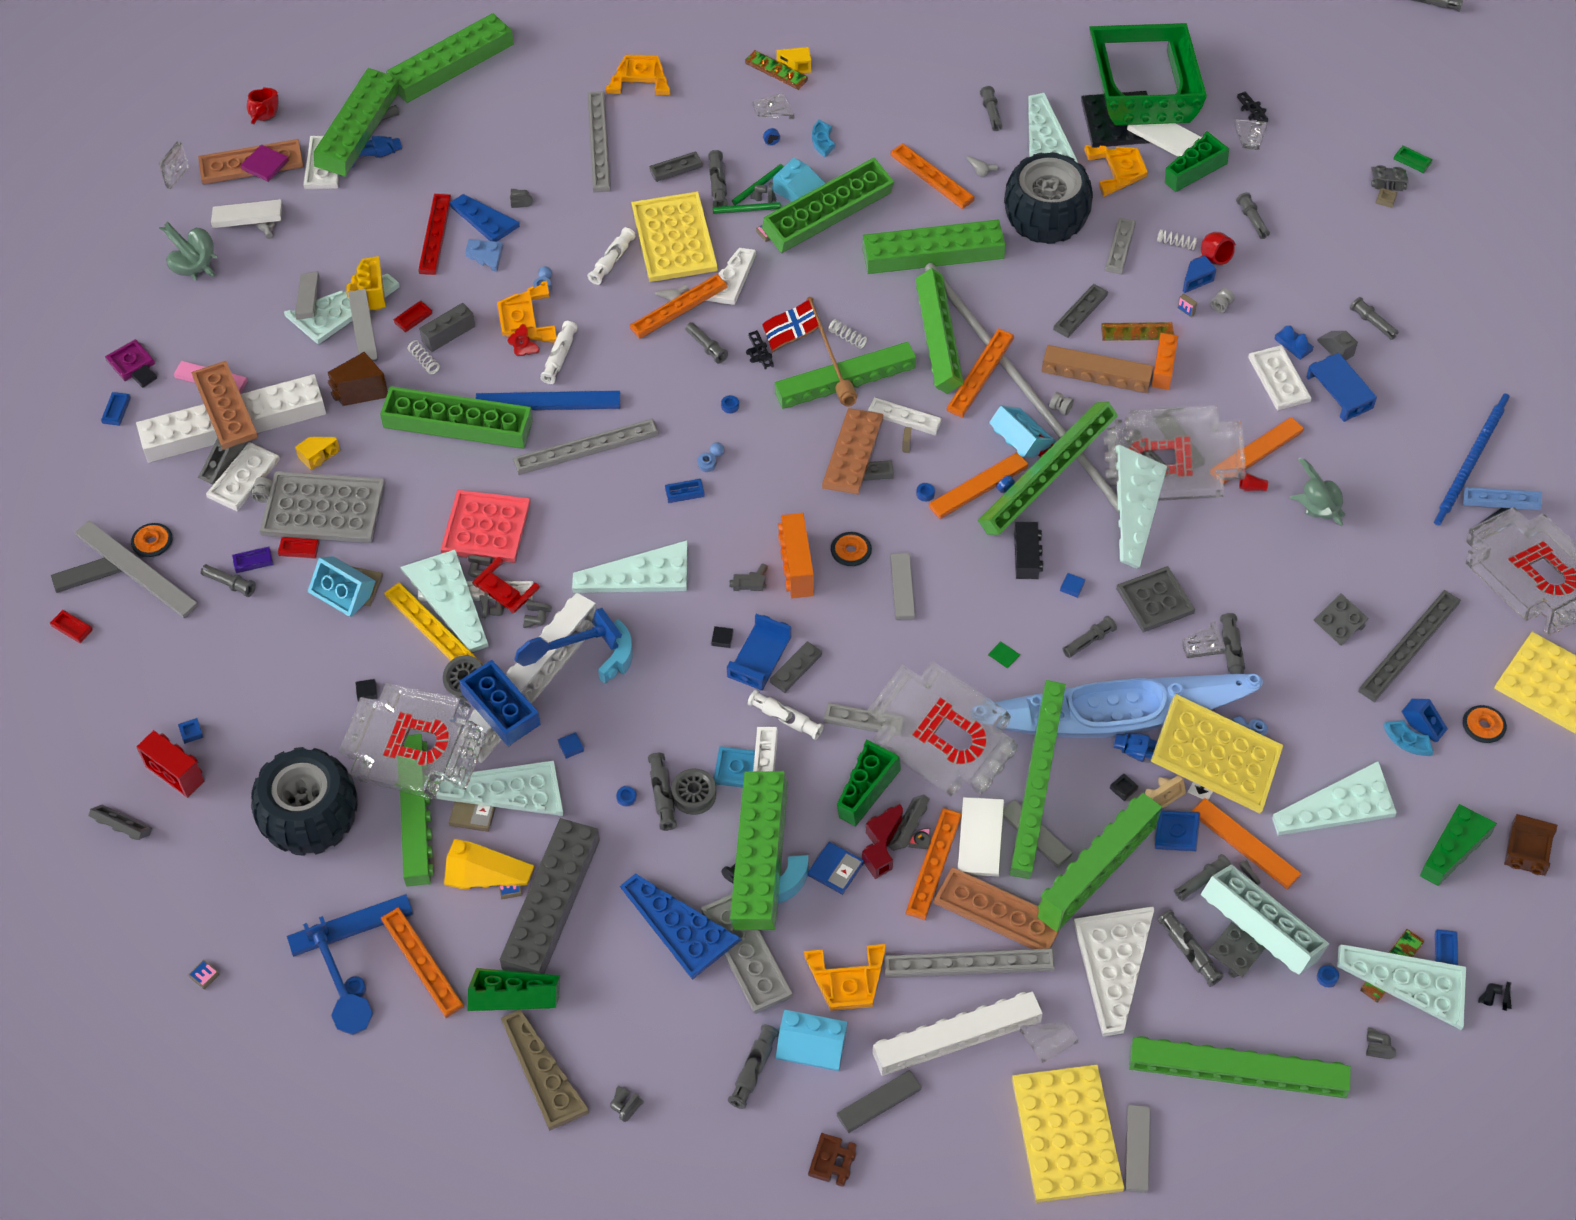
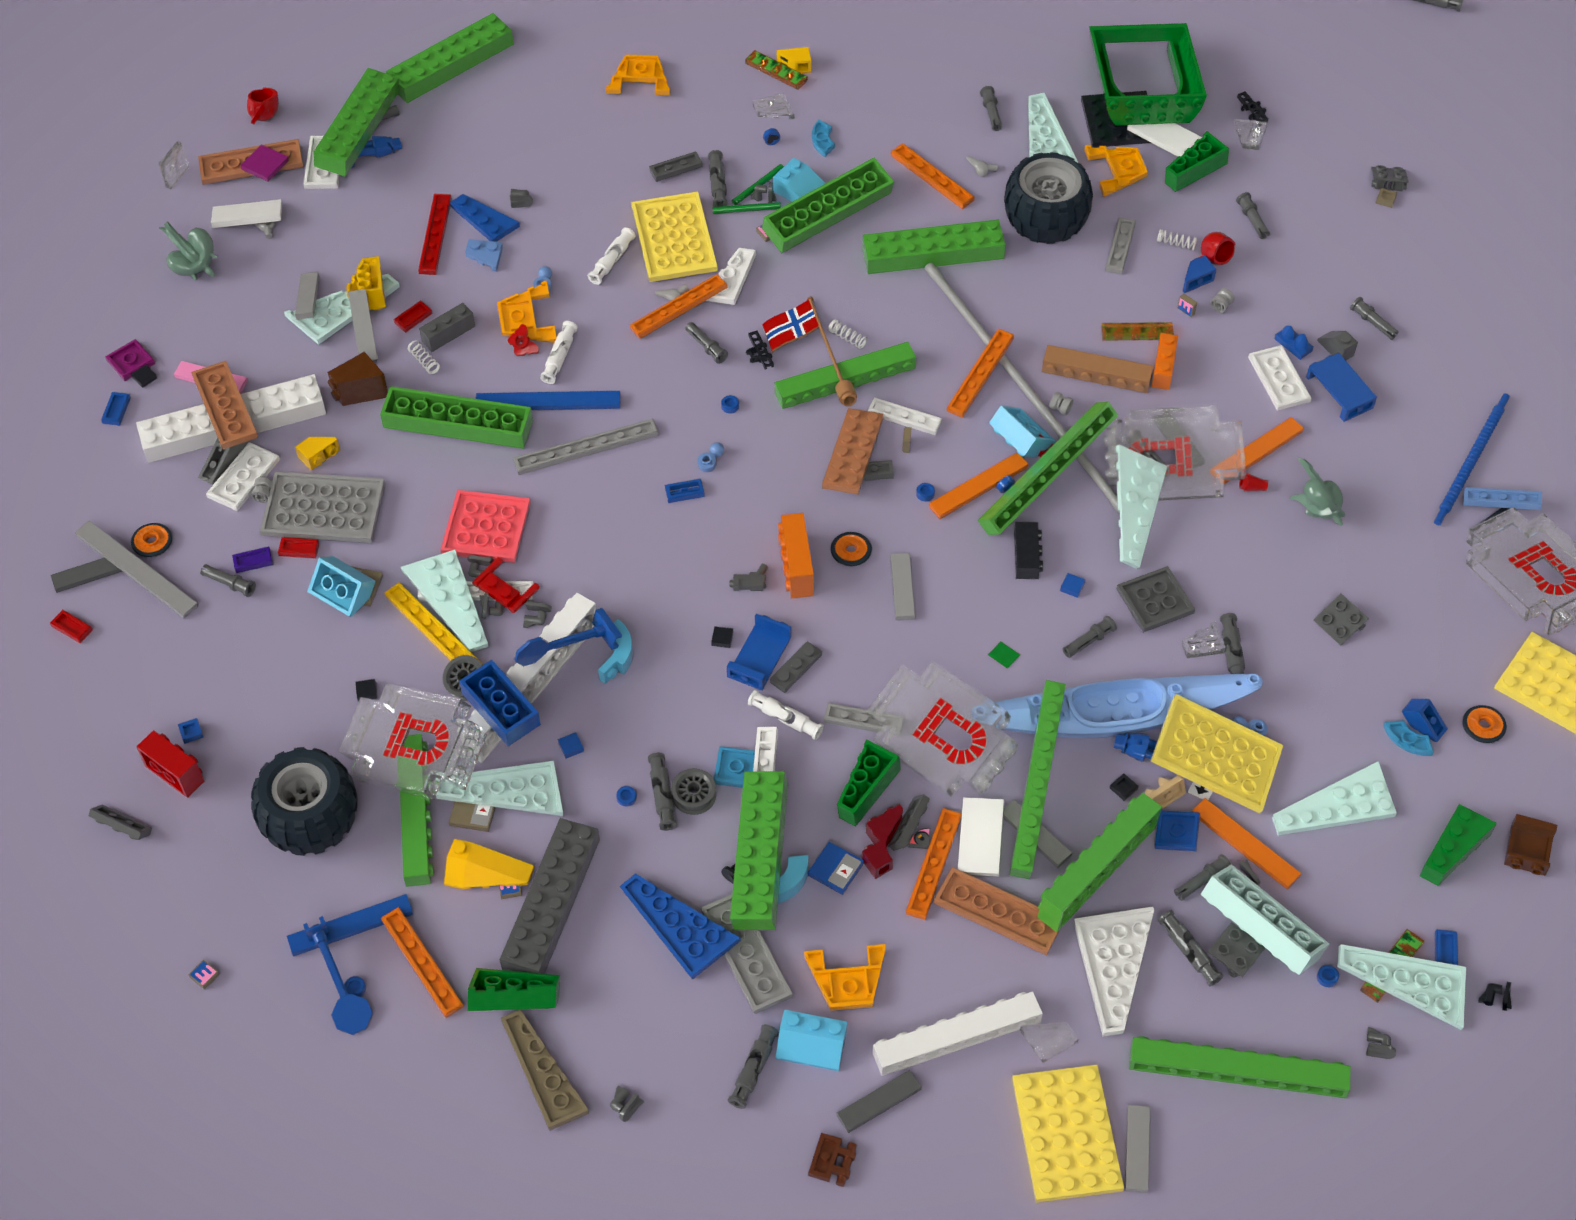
(598, 142): light grey tile -> none
(646, 572): light aqua wing -> none
(939, 331): bright green brick -> none
(969, 963): light grey tile -> none
(1080, 310): dark grey tile -> none
(1409, 646): dark grey tile -> none
(1413, 159): green tile -> none

